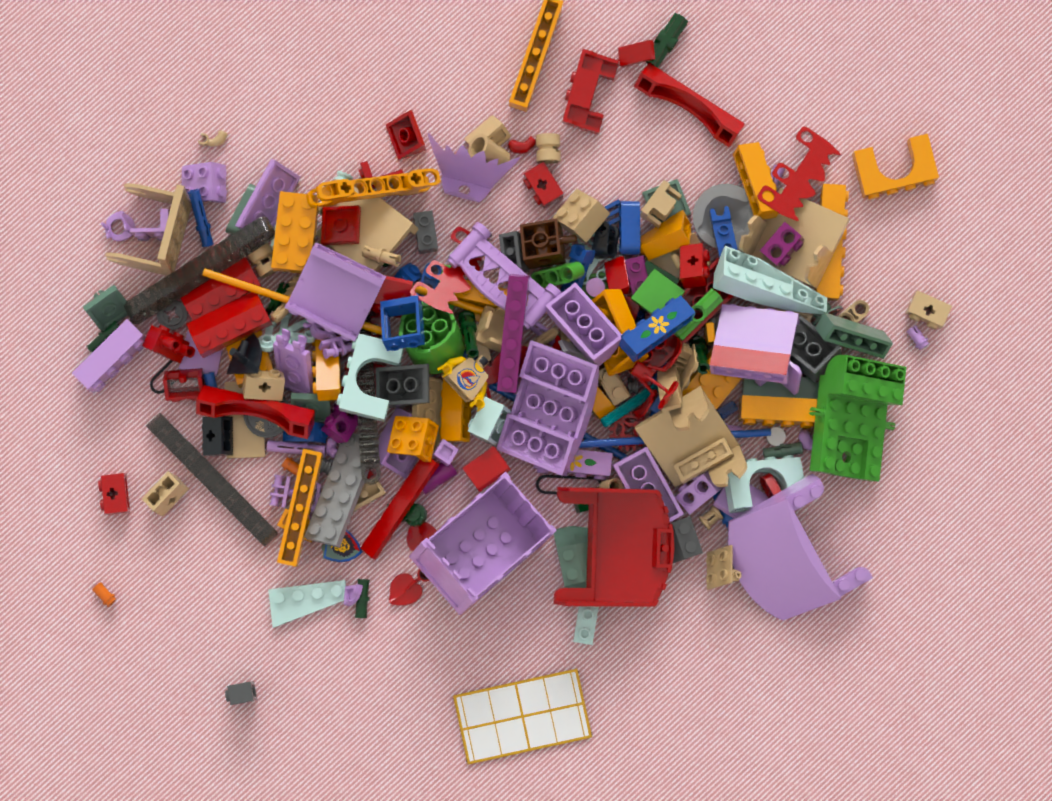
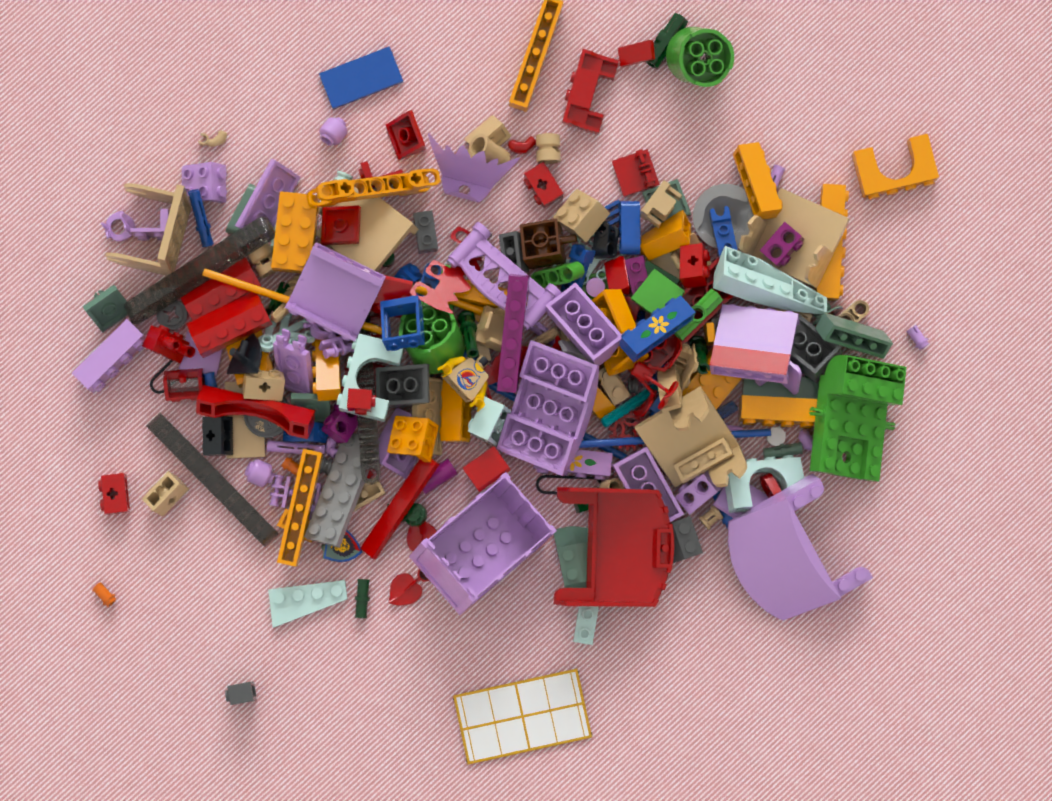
(102, 336): dark green pin -> none
(259, 473): none -> lavender head
(333, 131): none -> lavender head
(352, 594): lavender tile -> none
(360, 401): none -> red brick
(361, 77): none -> blue tile
(381, 256): tan pin -> none
(445, 452): lavender tile -> none
(635, 172): none -> red hinge
(660, 85): red arch -> none
(685, 51): none -> bright green brick
(720, 568): tan hinge -> none
(797, 181): red piece -> none
(938, 309): tan brick -> none

